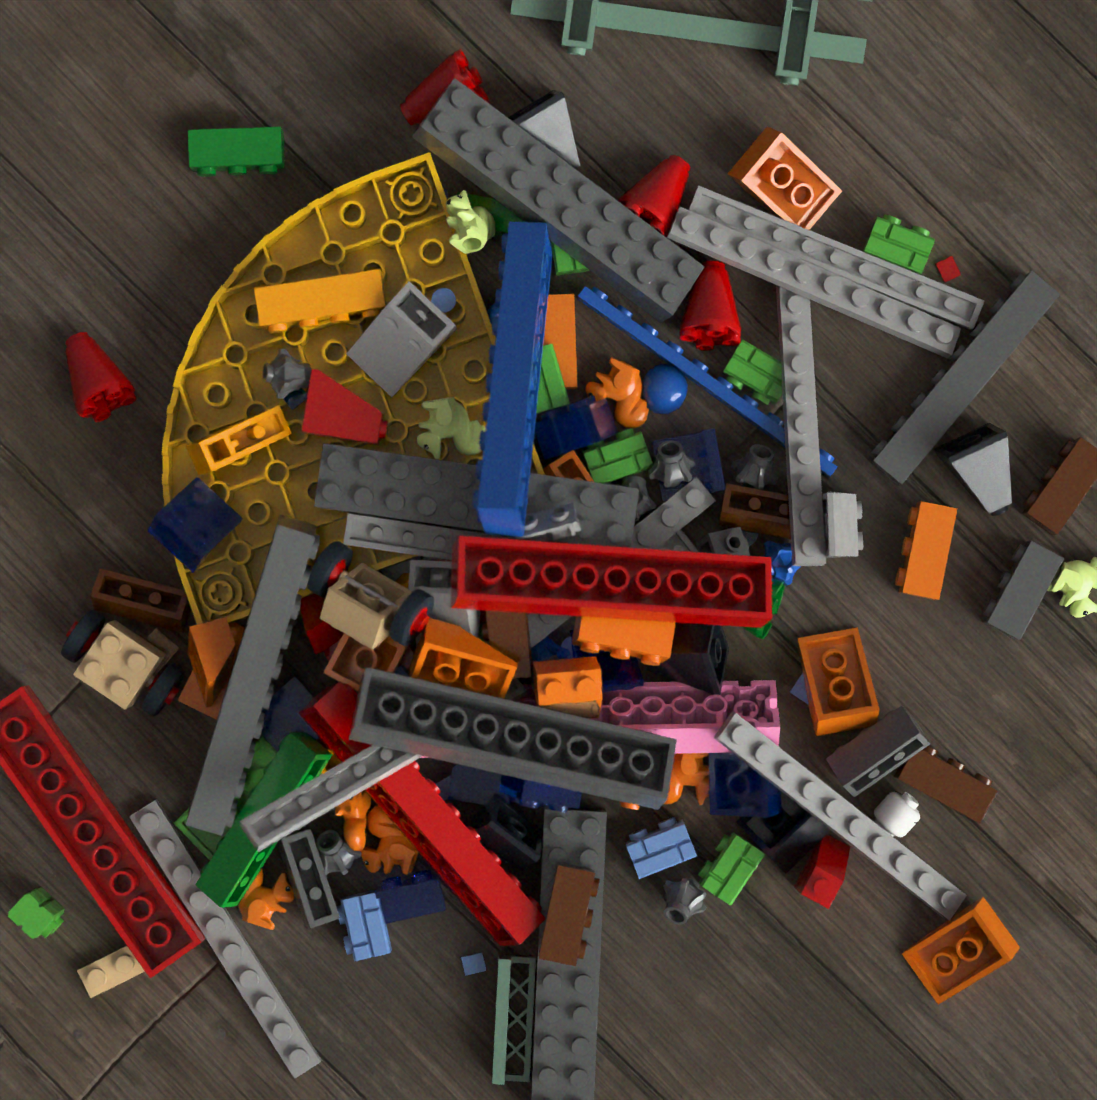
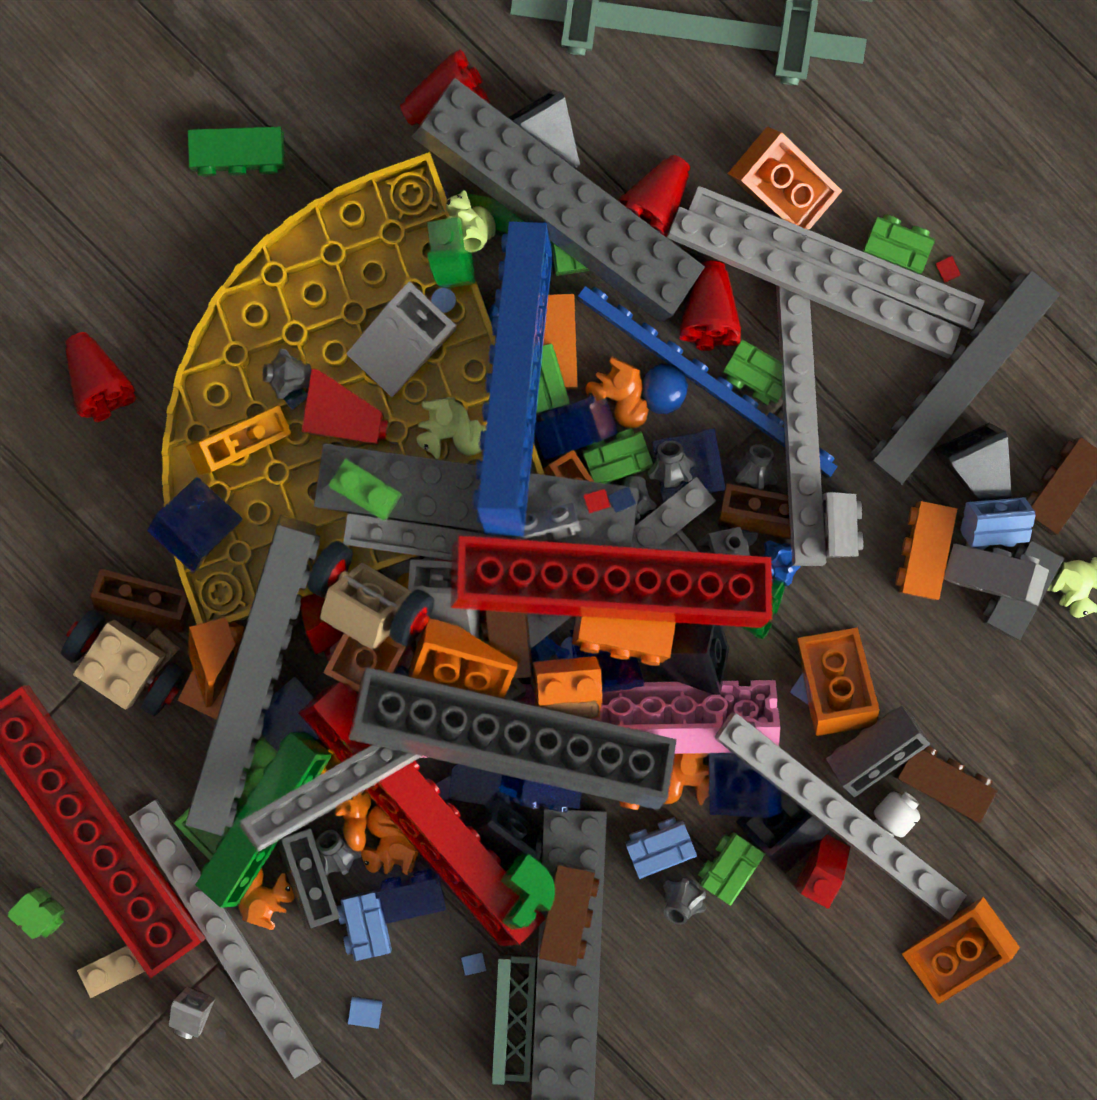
(190, 1013): none -> light grey slope
(319, 300): light orange brick -> none
(365, 490): none -> bright green brick
(365, 1012): none -> medium blue piece
(448, 259): none -> green brick
(533, 886): none -> green brick
(596, 501): none -> red window
(622, 499): none -> dark blue window
(997, 522): none -> medium blue brick
(997, 573): none -> light grey brick

